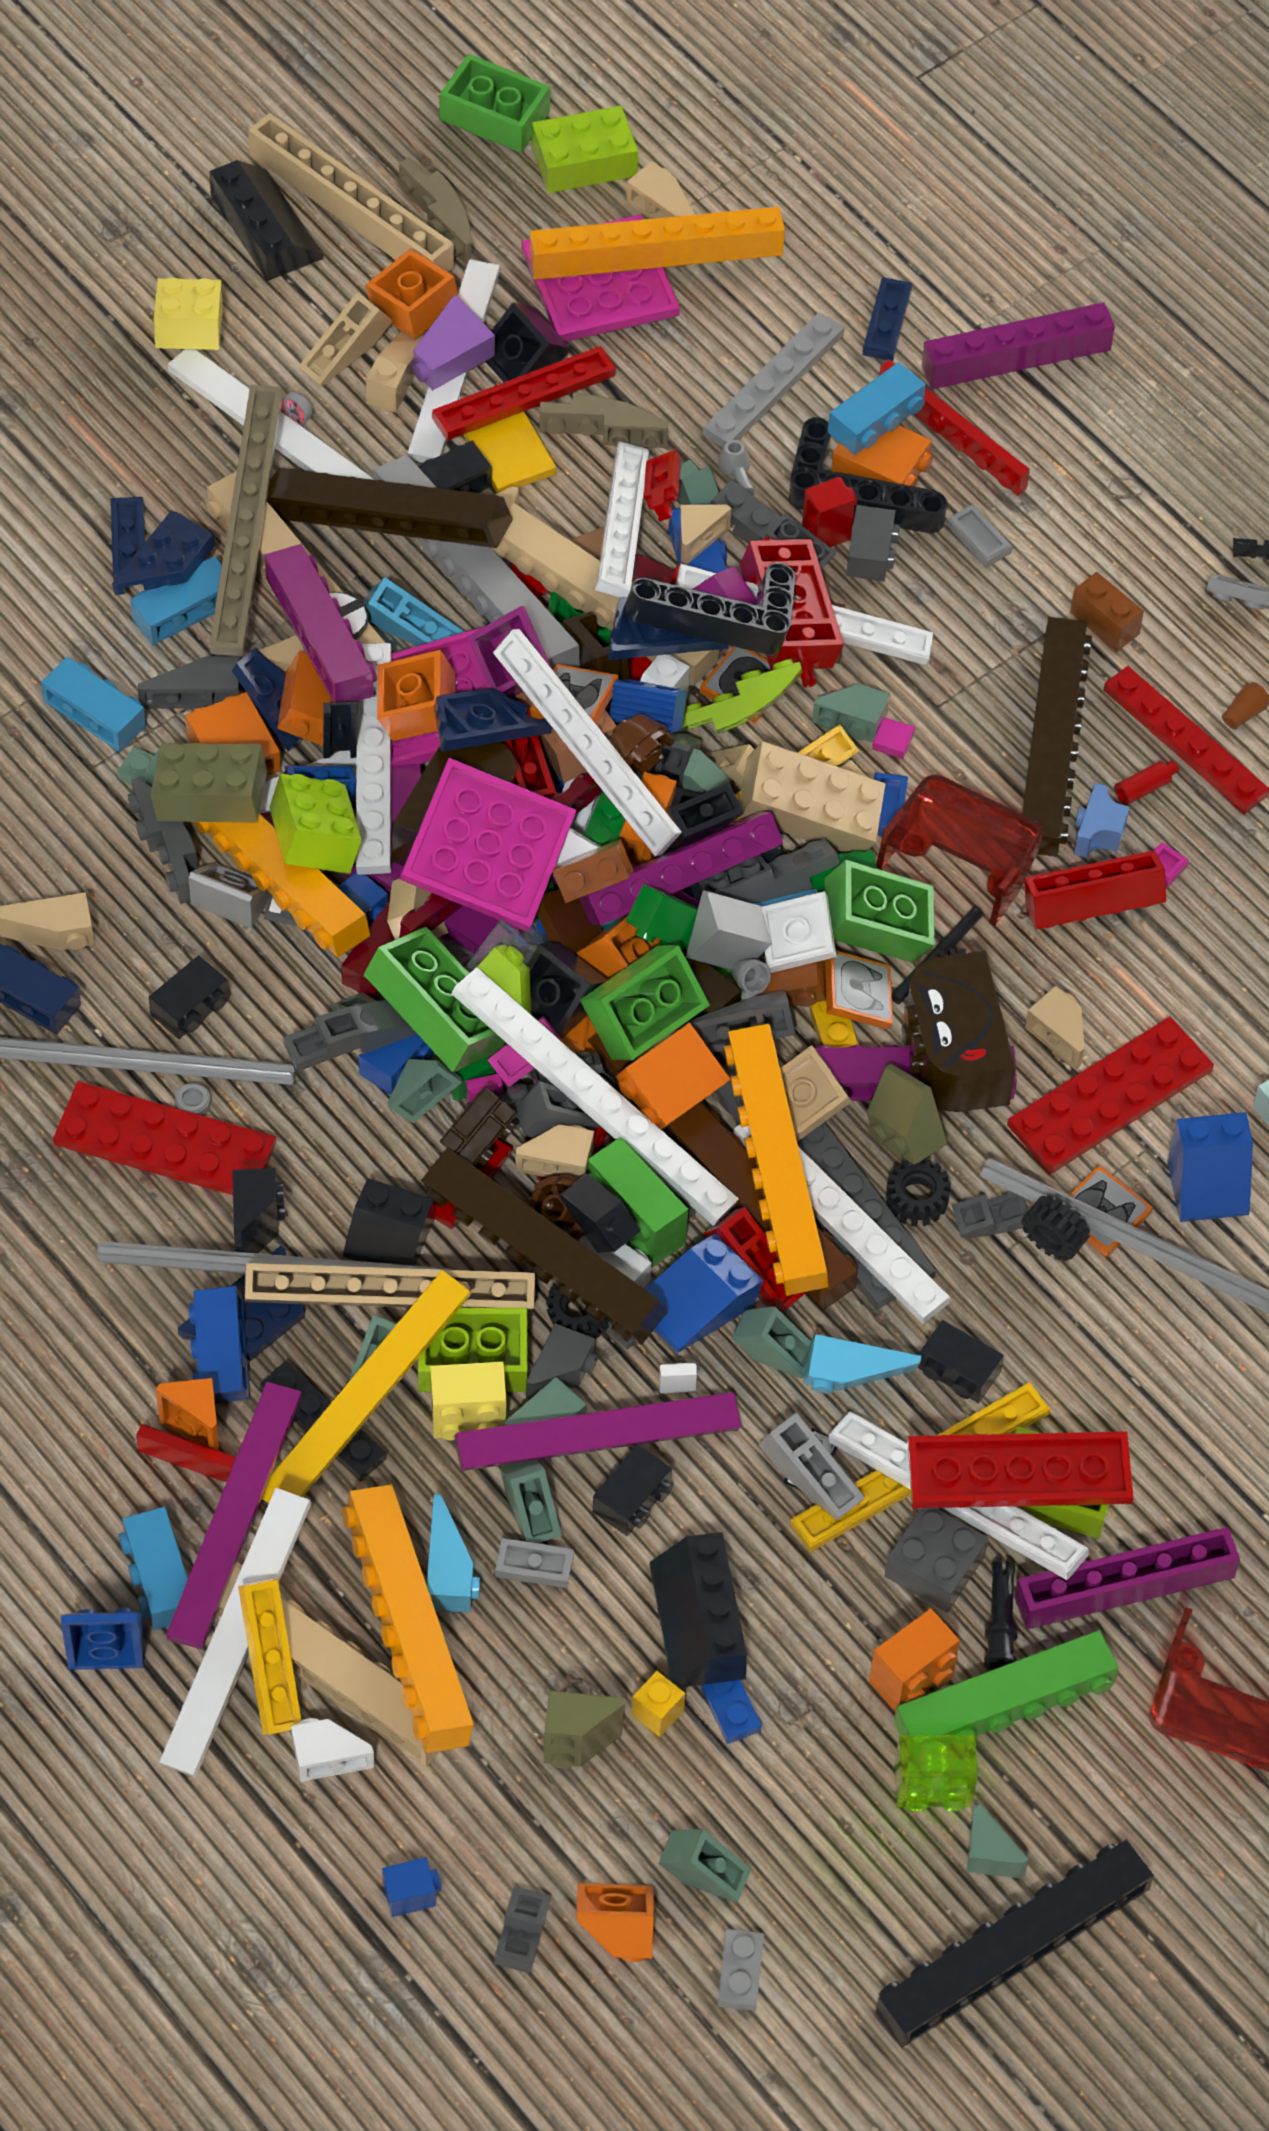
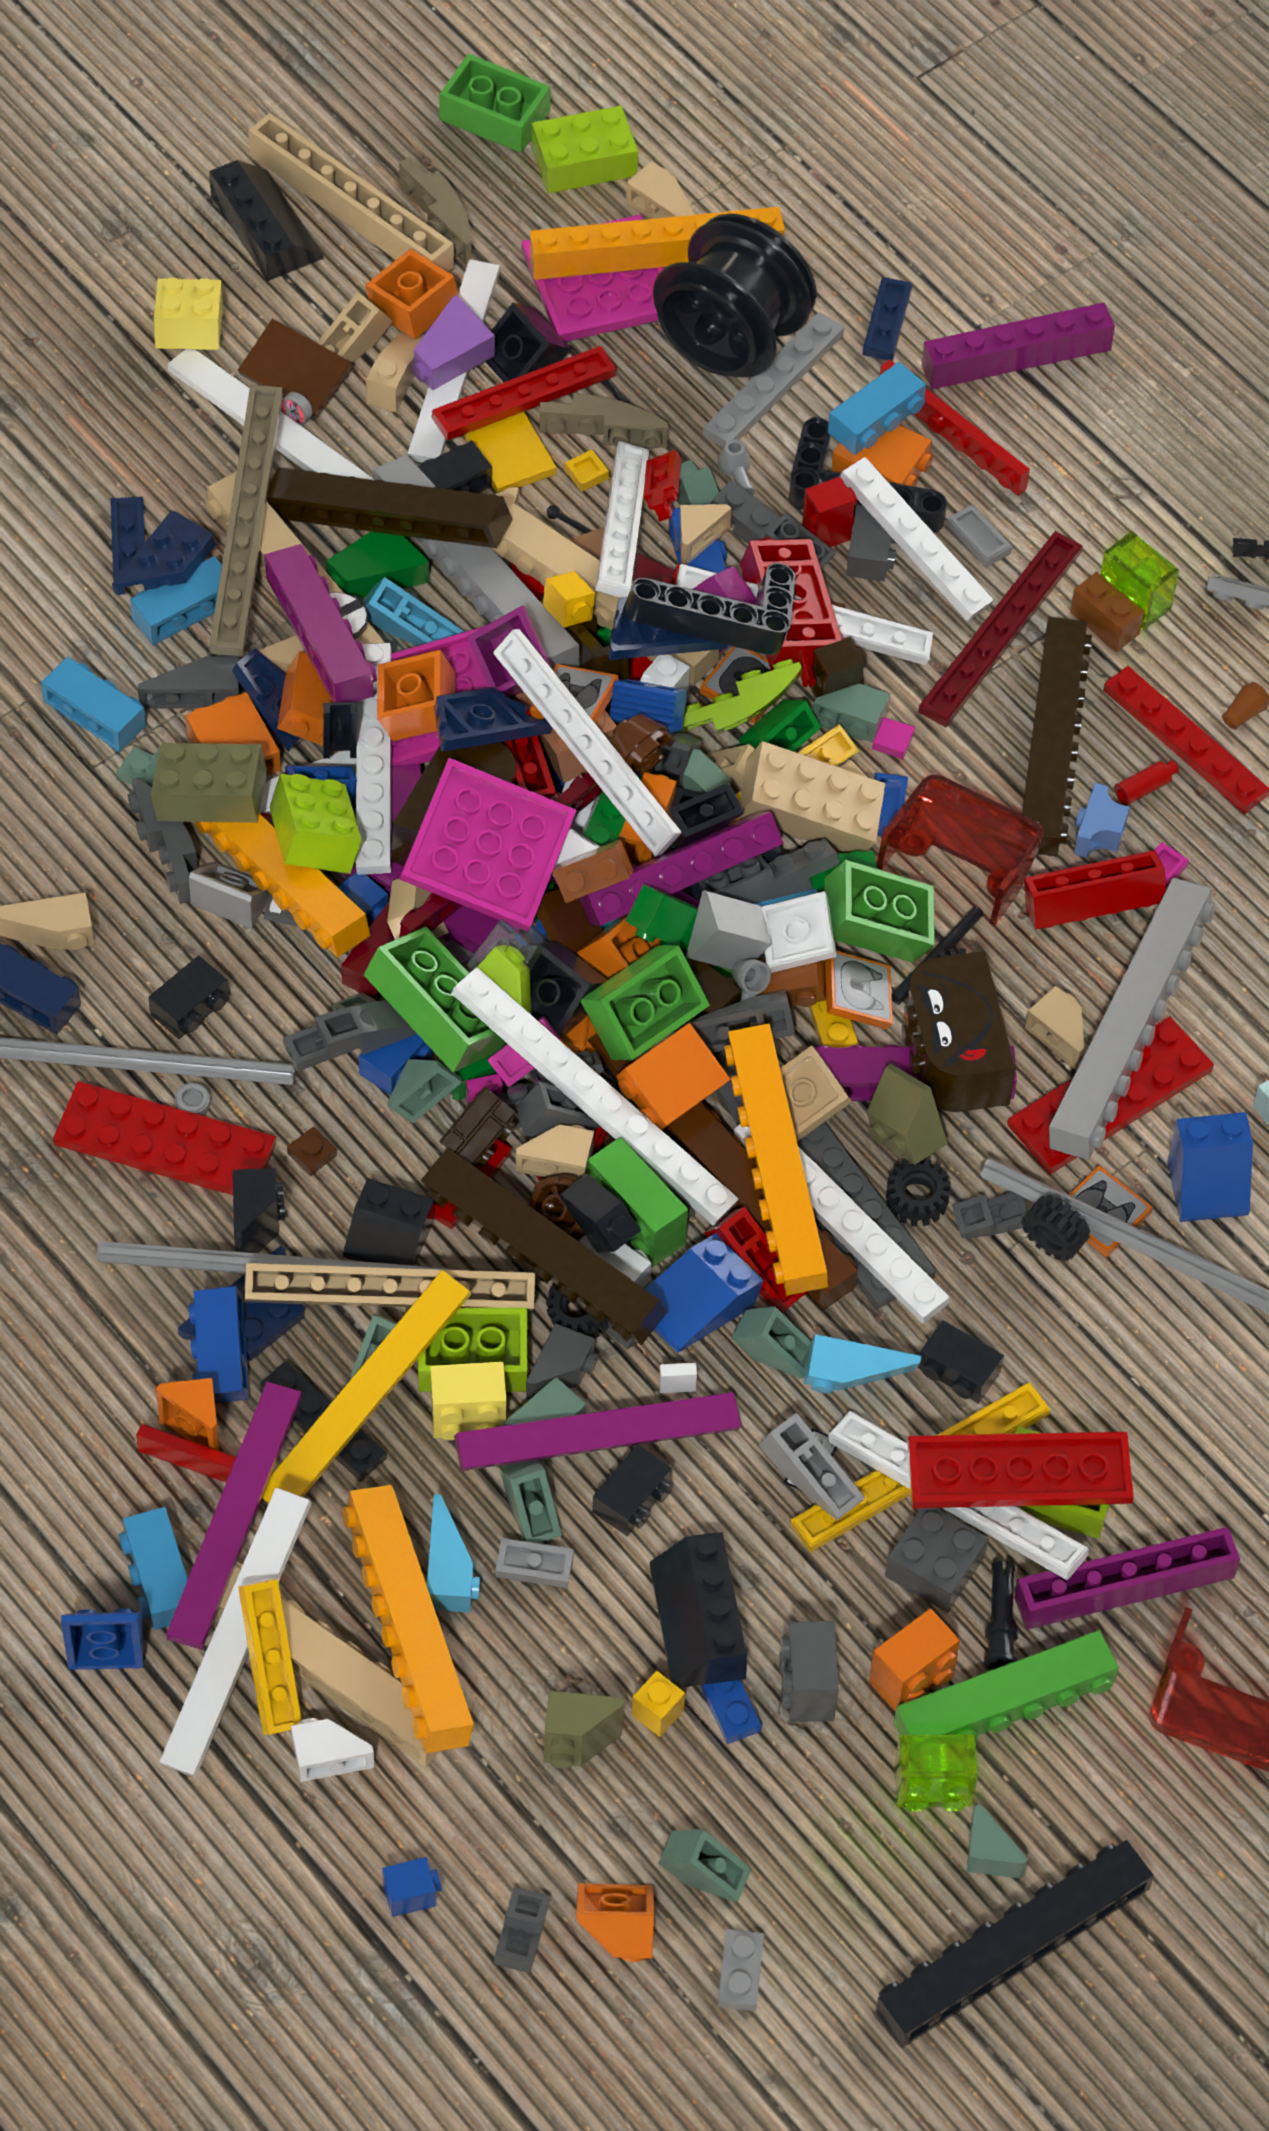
(295, 364): none -> reddish brown tile
(311, 1151): none -> reddish brown plate
(376, 557): none -> green slope
(553, 512): none -> black hinge
(568, 599): none -> yellow brick
(586, 470): none -> yellow plate
(734, 296): none -> black wheel
(784, 726): none -> green brick
(809, 1671): none -> dark grey brick
(837, 667): none -> dark brown brick
(916, 539): none -> white plate
(1000, 629): none -> dark red tile
(1131, 1019): none -> light grey brick
(1141, 576): none -> clear neon green brick

